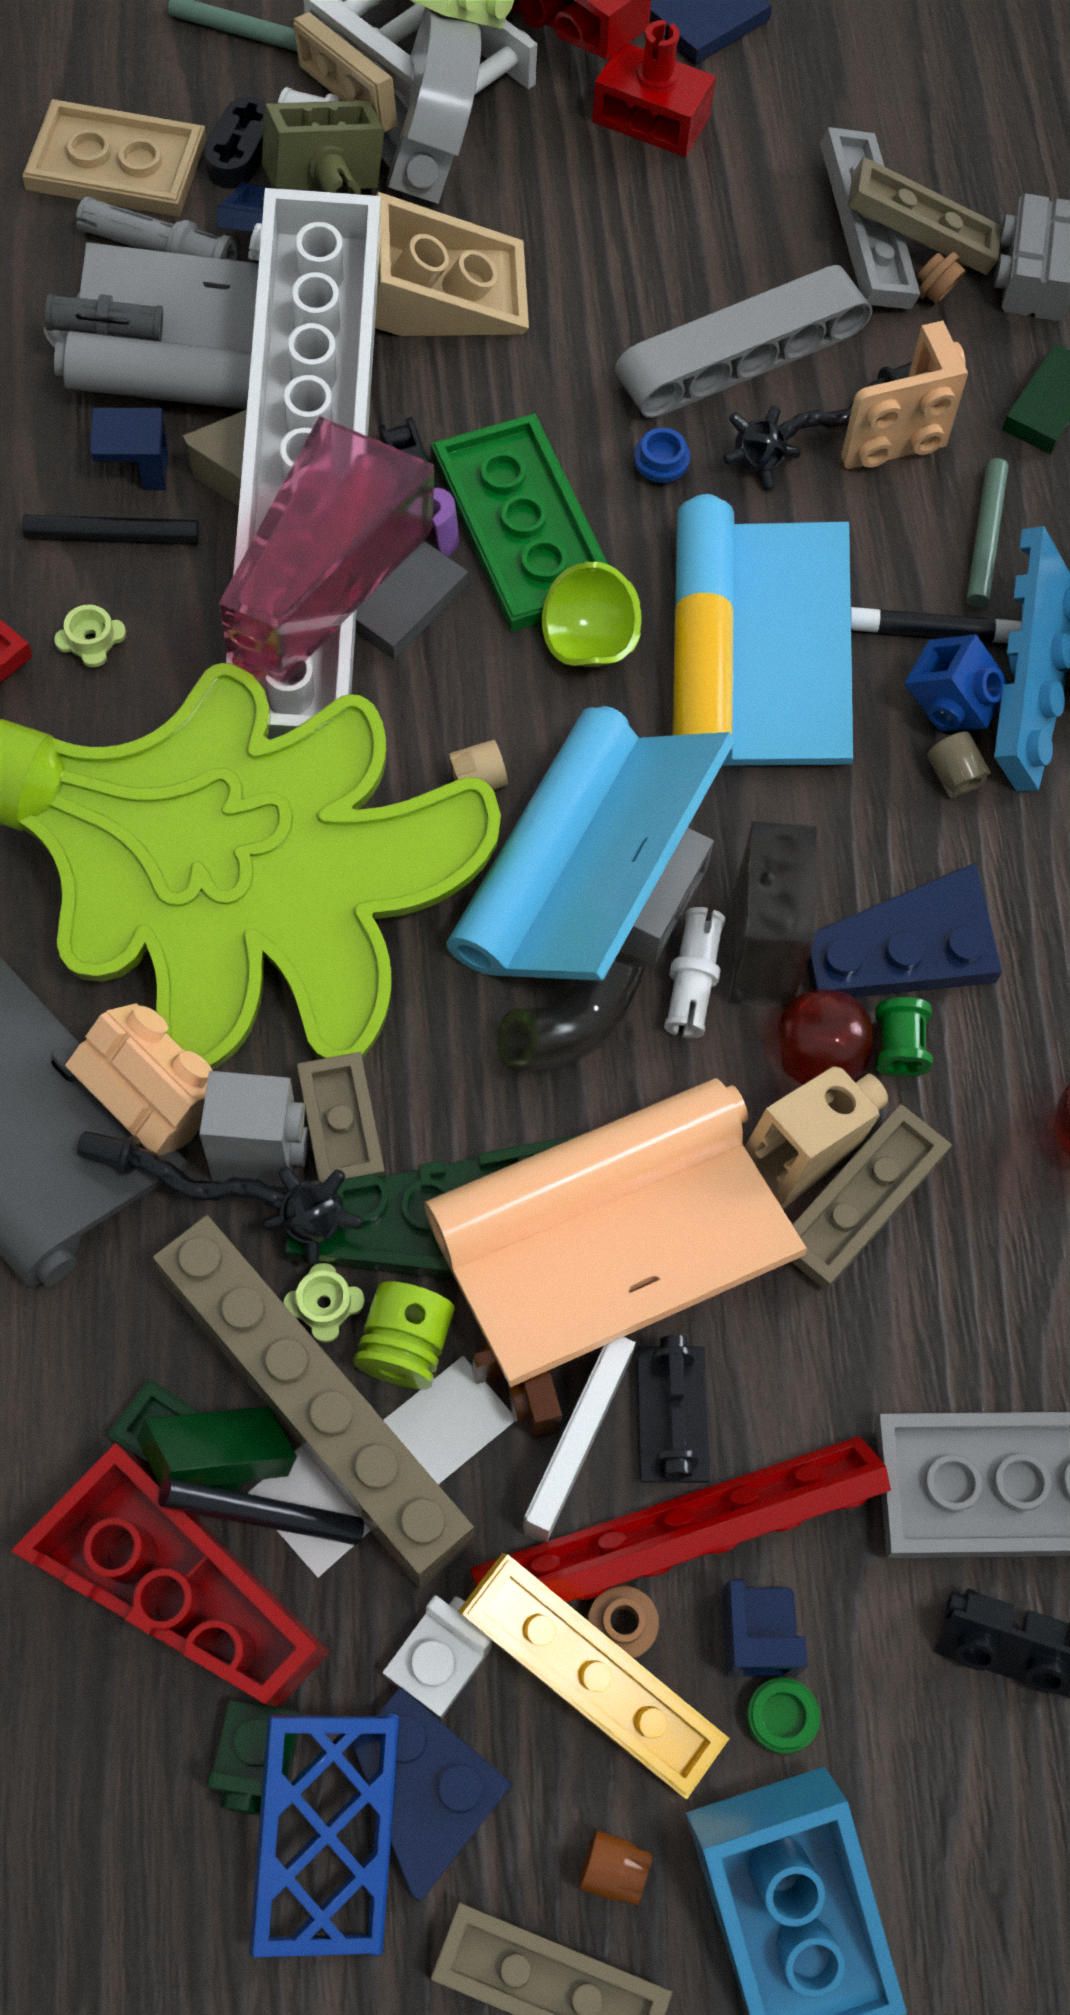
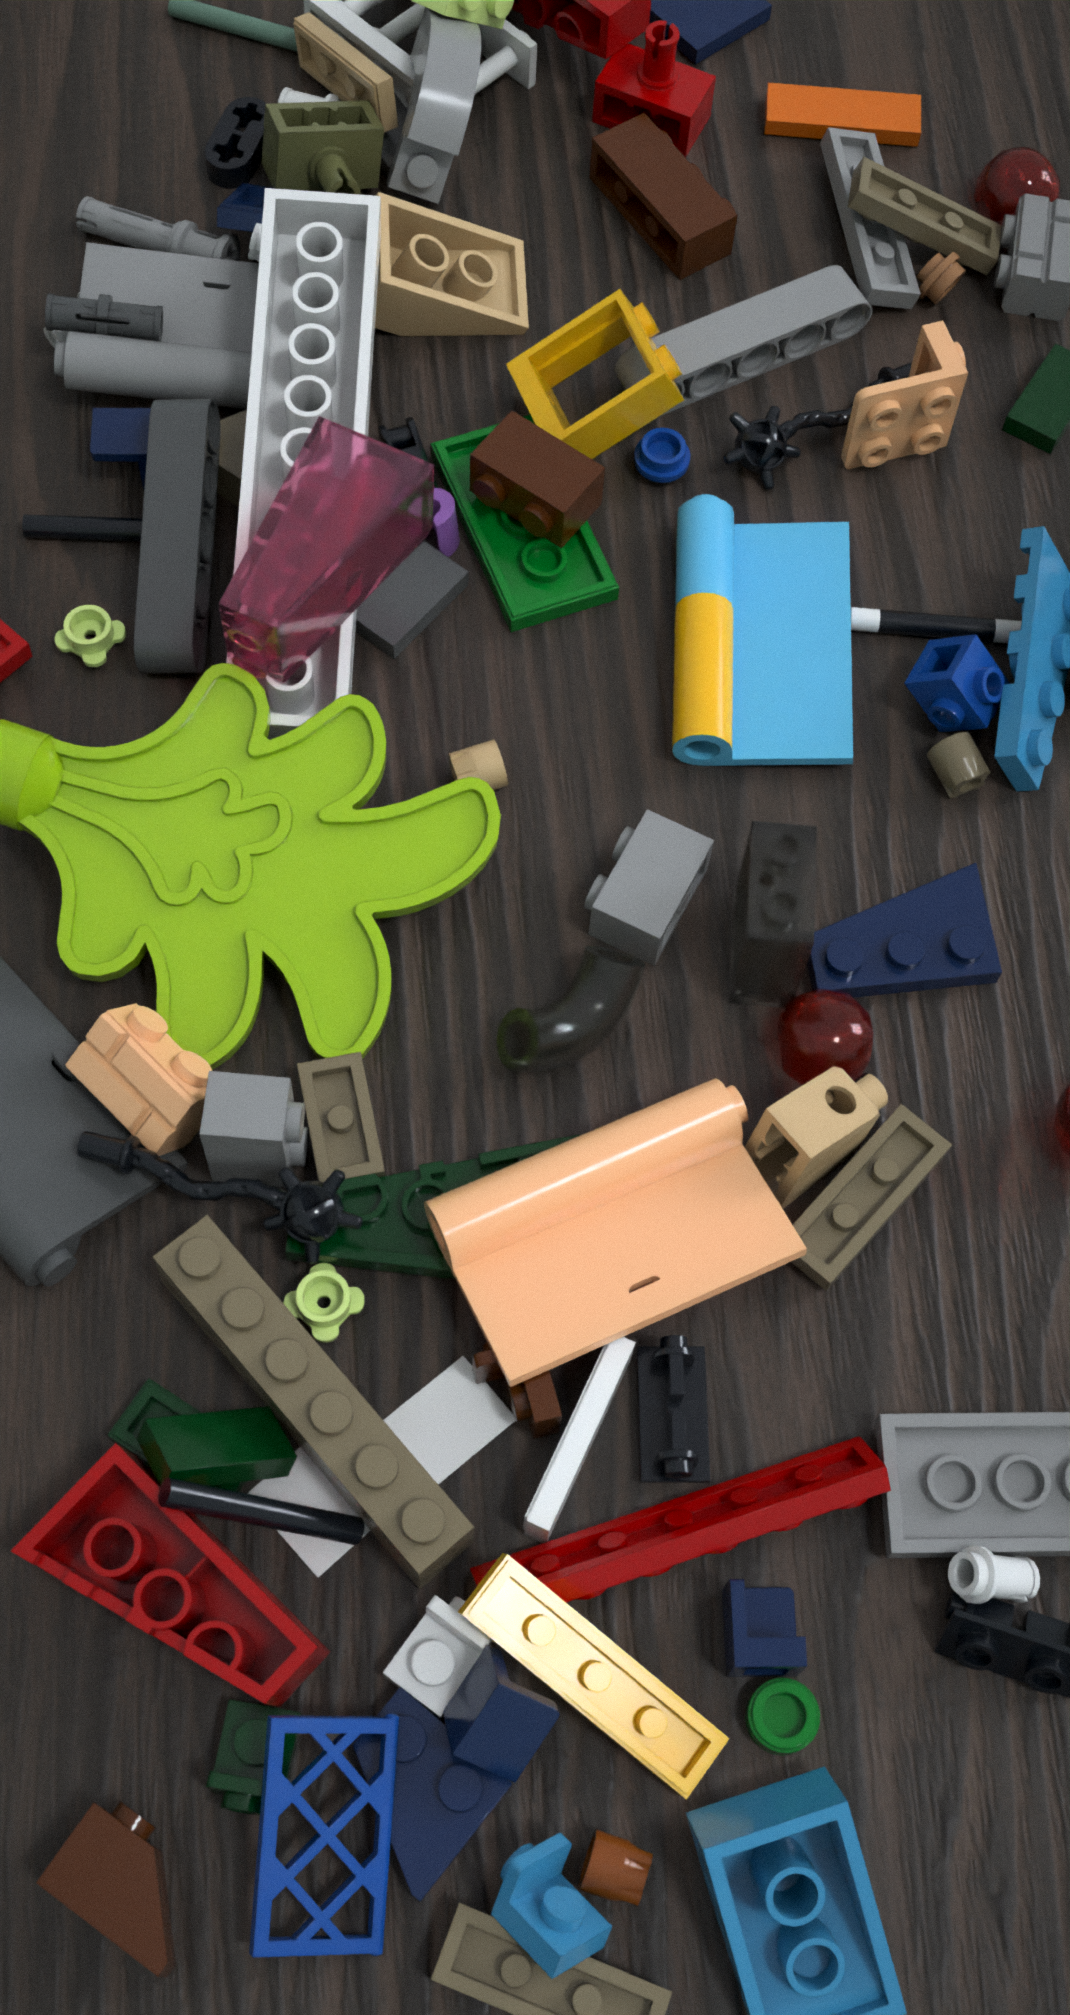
(115, 157): tan tile -> none
(116, 1884): none -> reddish brown slope
(177, 537): none -> dark grey beam
(404, 1335): lime piece -> none
(497, 1720): none -> dark blue panel
(536, 479): none -> reddish brown brick
(546, 1910): none -> dark azure bracket
(578, 345): none -> yellow window
(587, 850): medium azure door -> none
(591, 616): lime helmet -> none
(639, 1605): medium nougat plate -> none
(662, 195): none -> reddish brown brick
(694, 972): white pin -> none
(812, 109): none -> orange tile
(903, 1037): green bush -> none
(981, 1575): none -> white pin
(987, 533): sand green bar -> none
(1011, 176): none -> clear red hair

